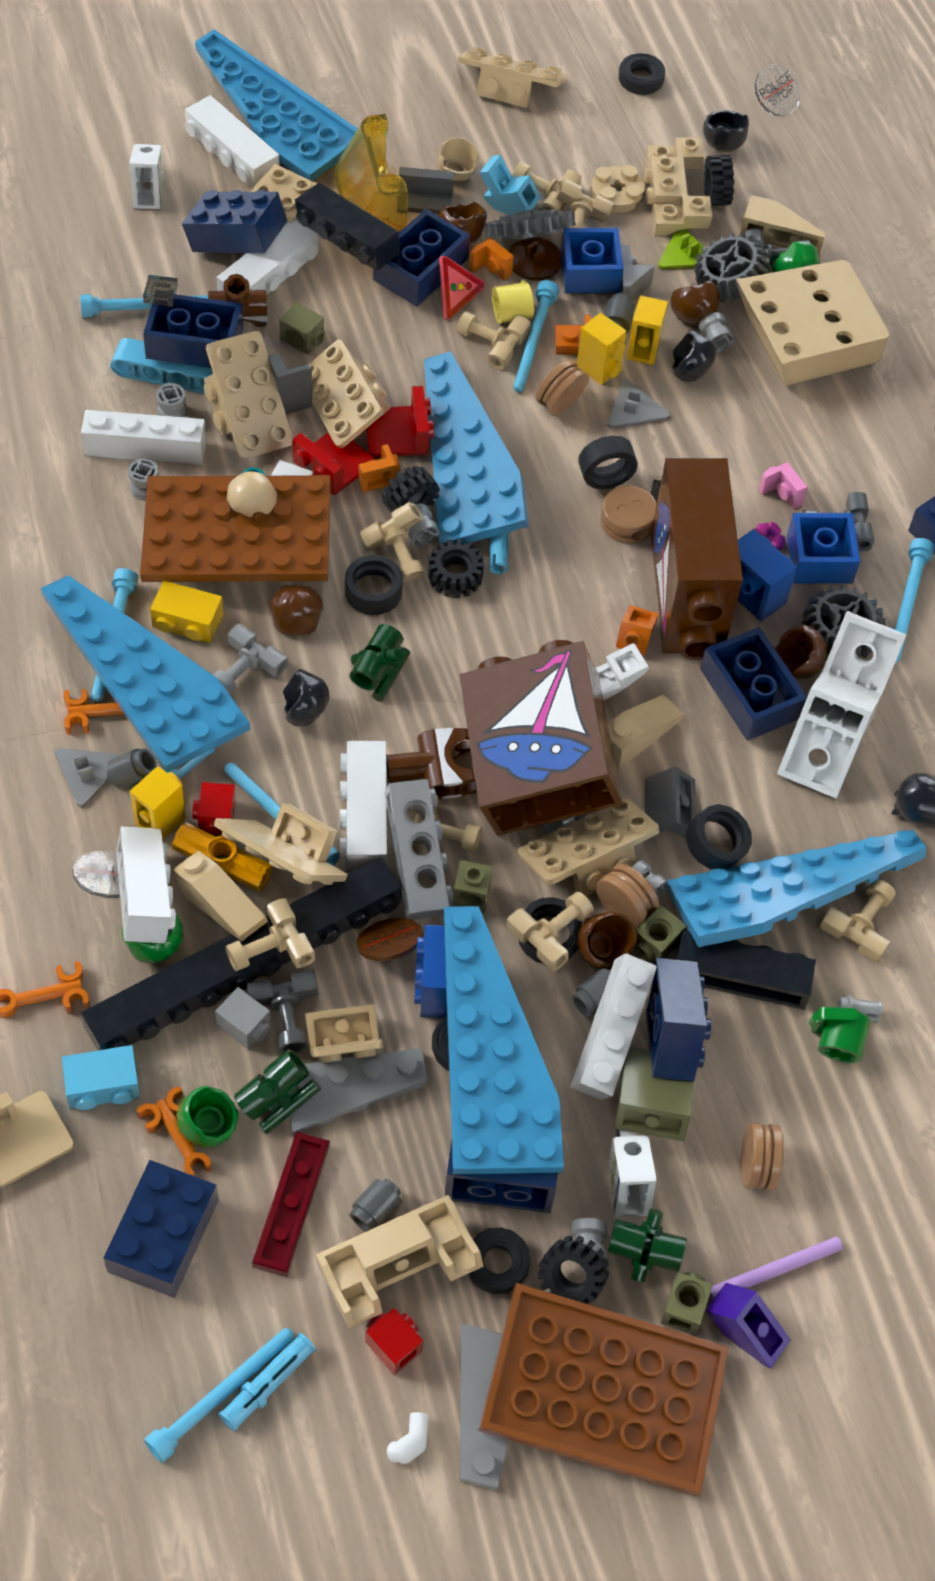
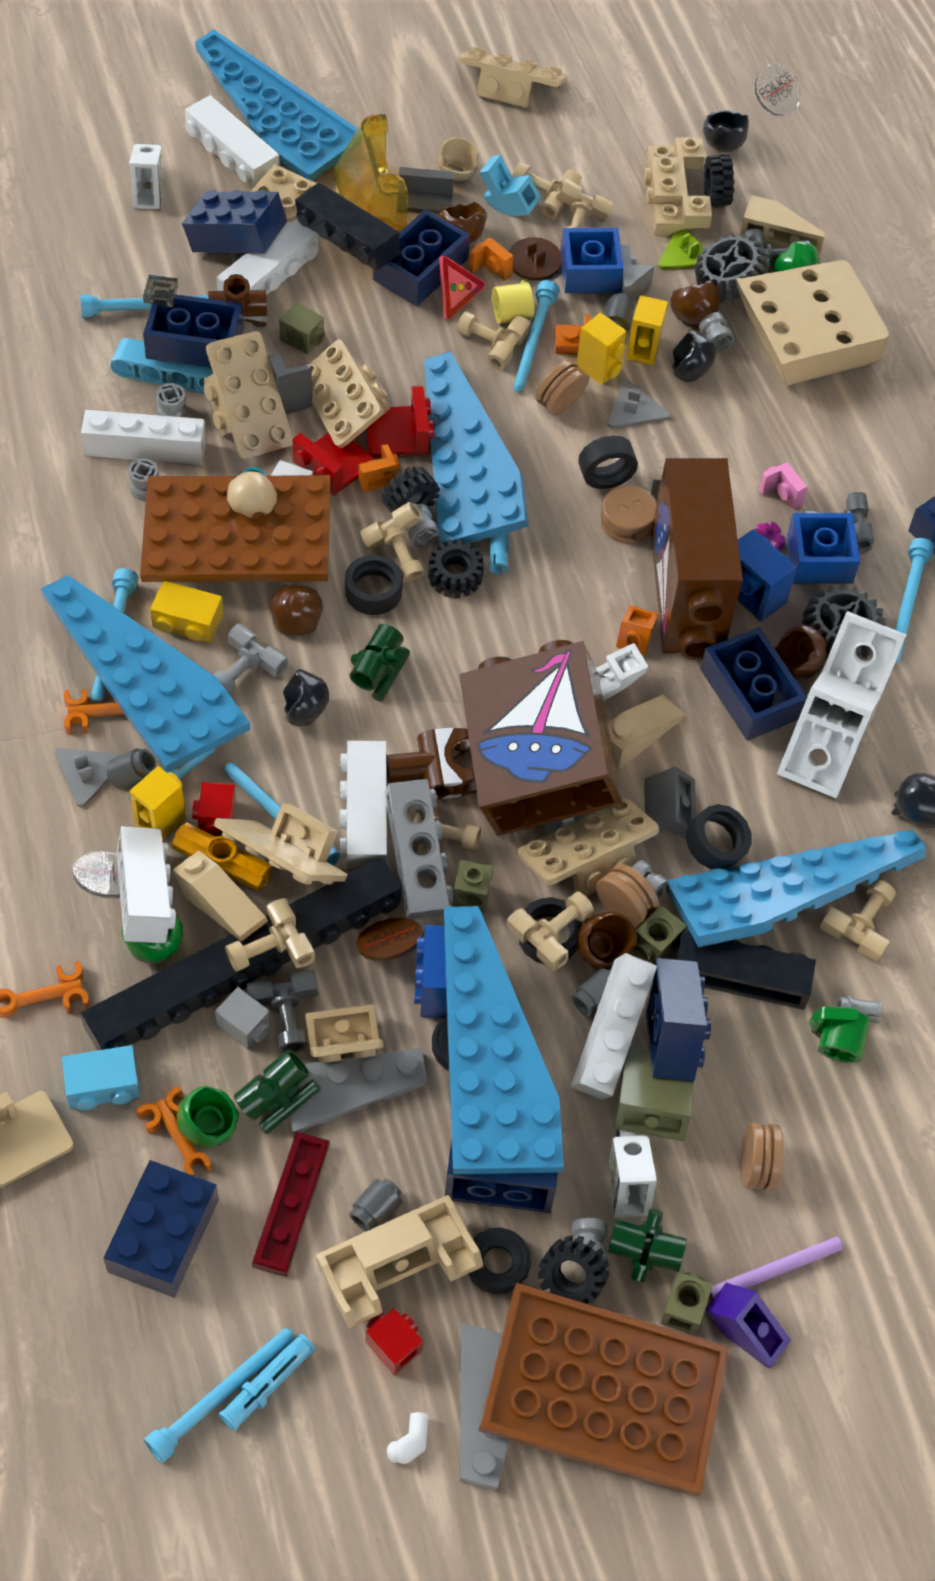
(530, 224): dark grey gear -> none
(609, 178): tan plate -> none
(637, 84): black tyre -> none

